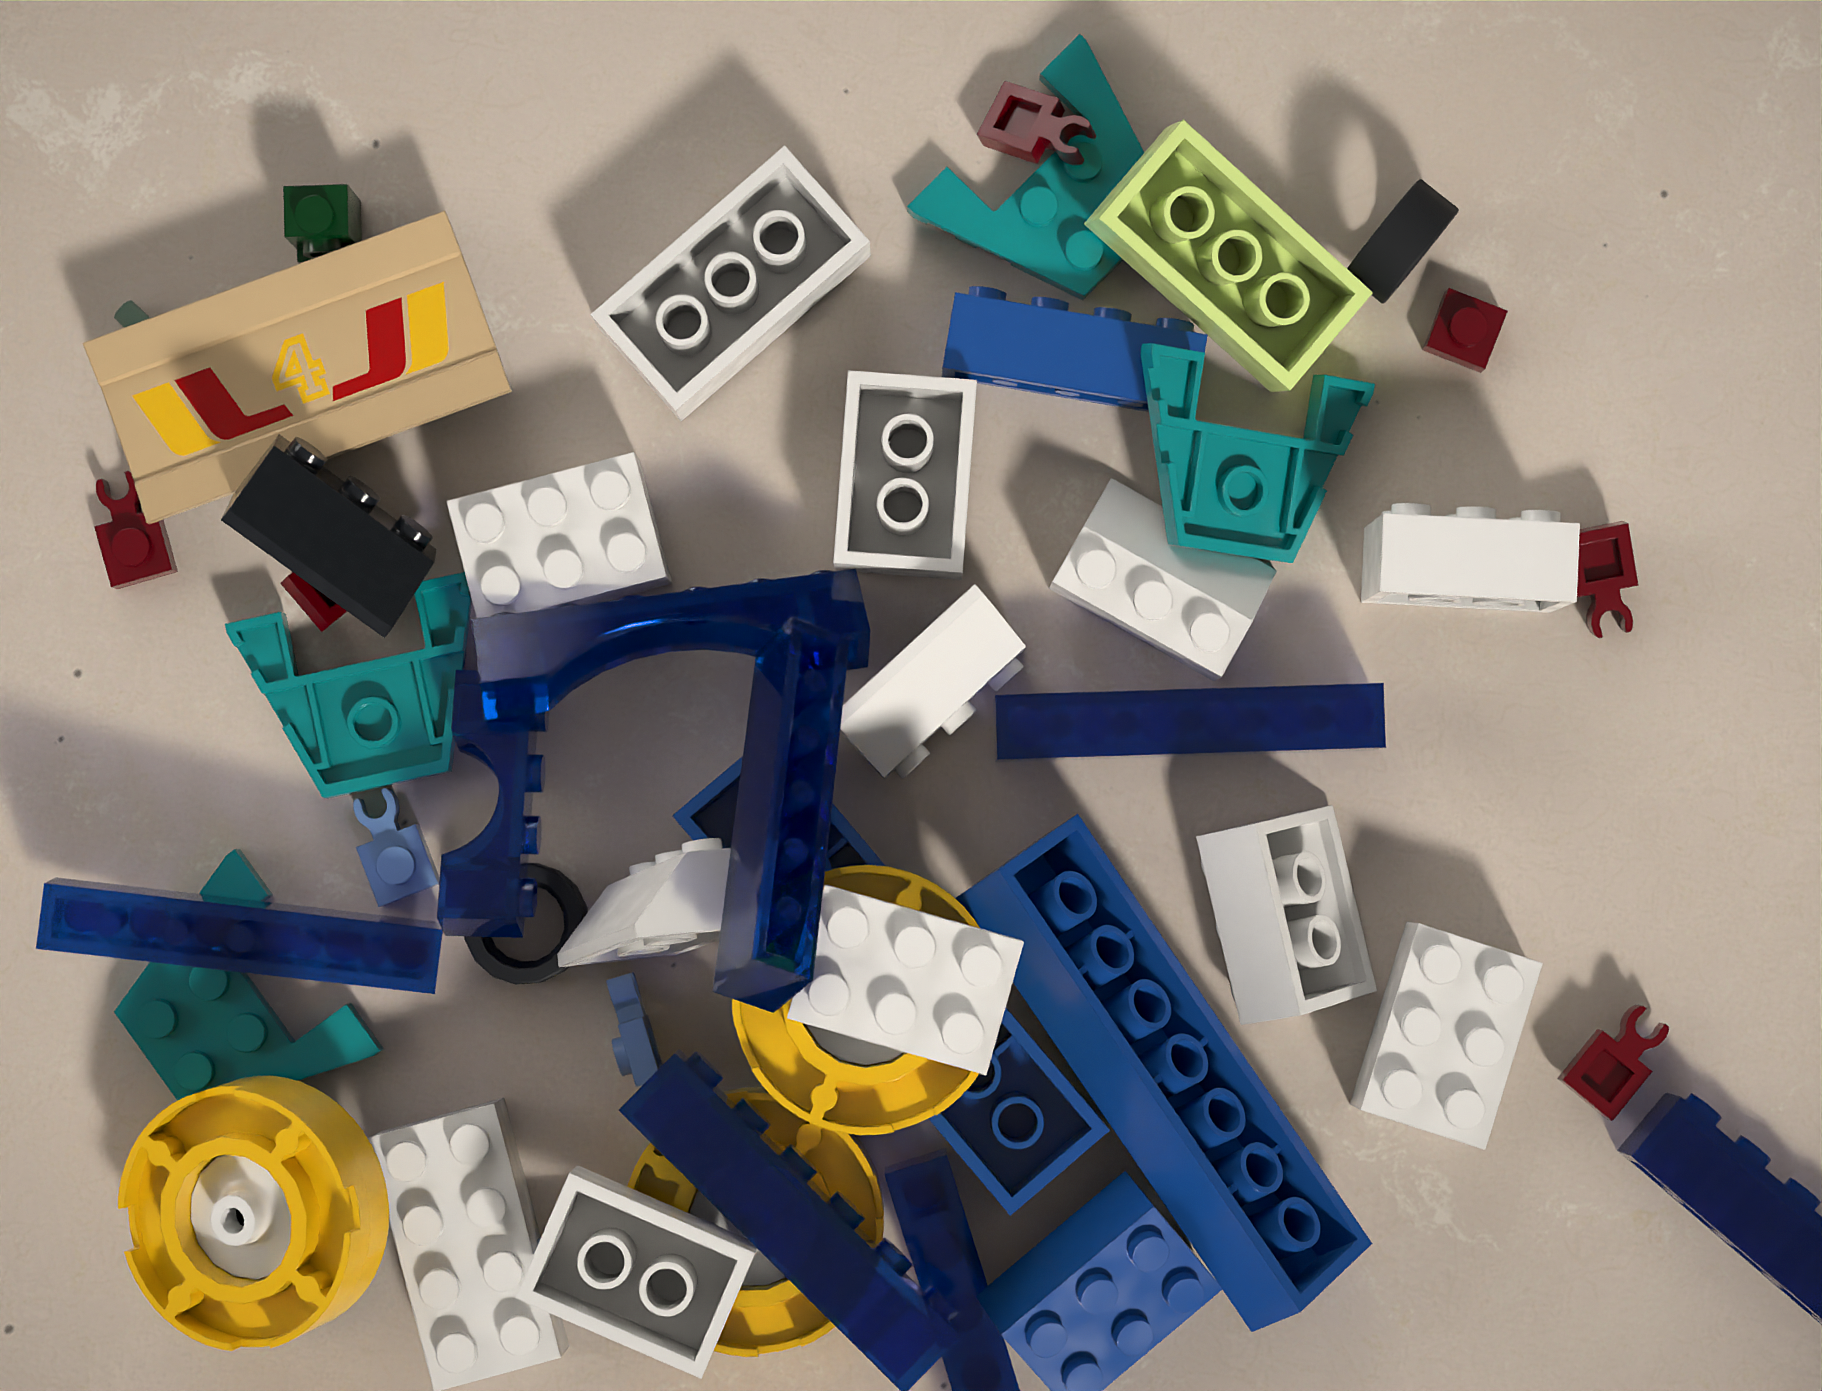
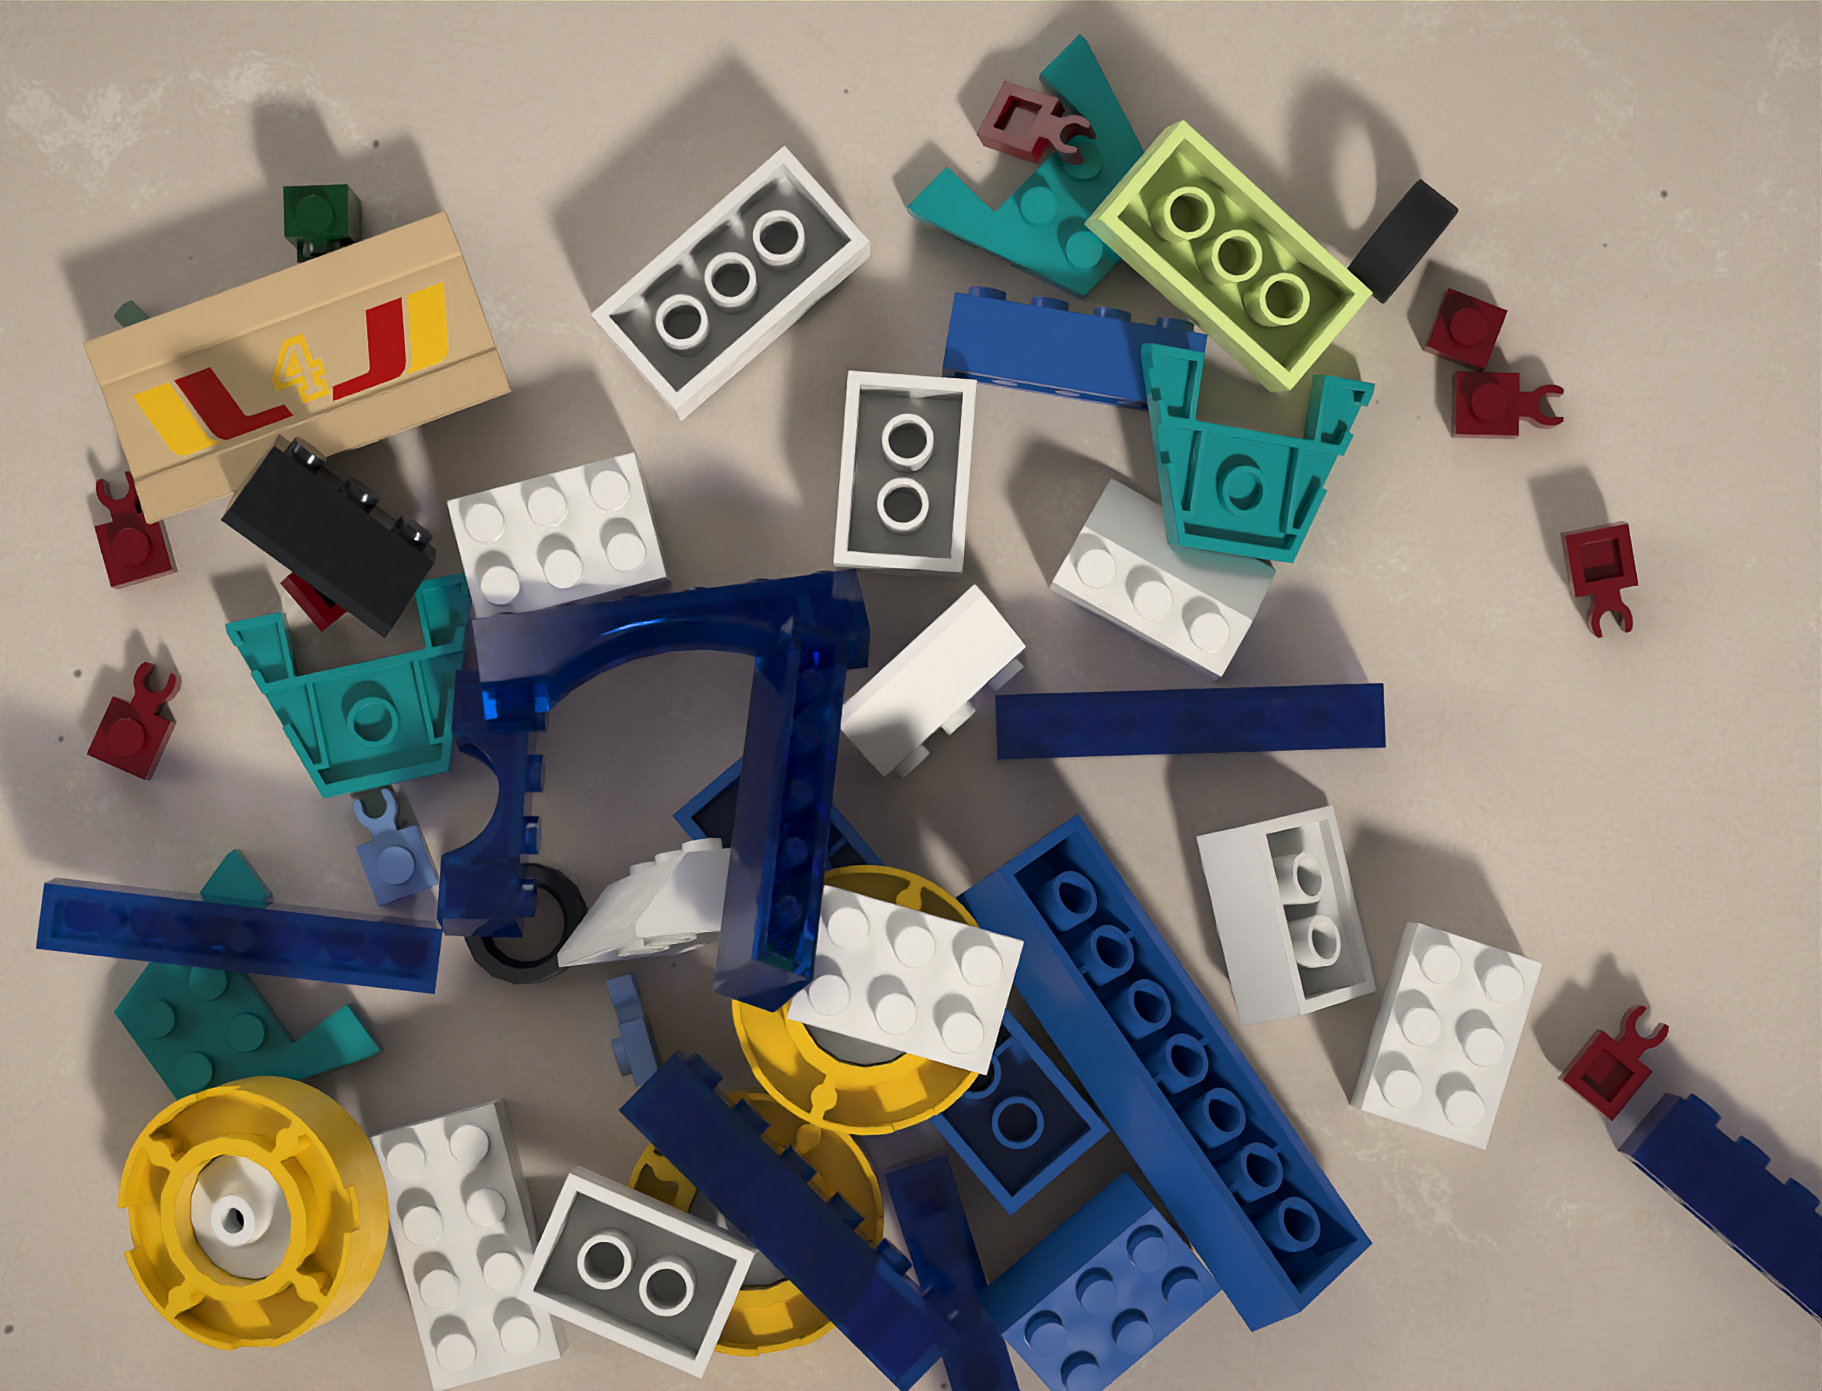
(134, 732): none -> dark red plate
(1470, 559): white brick -> none
(1492, 405): none -> dark red plate

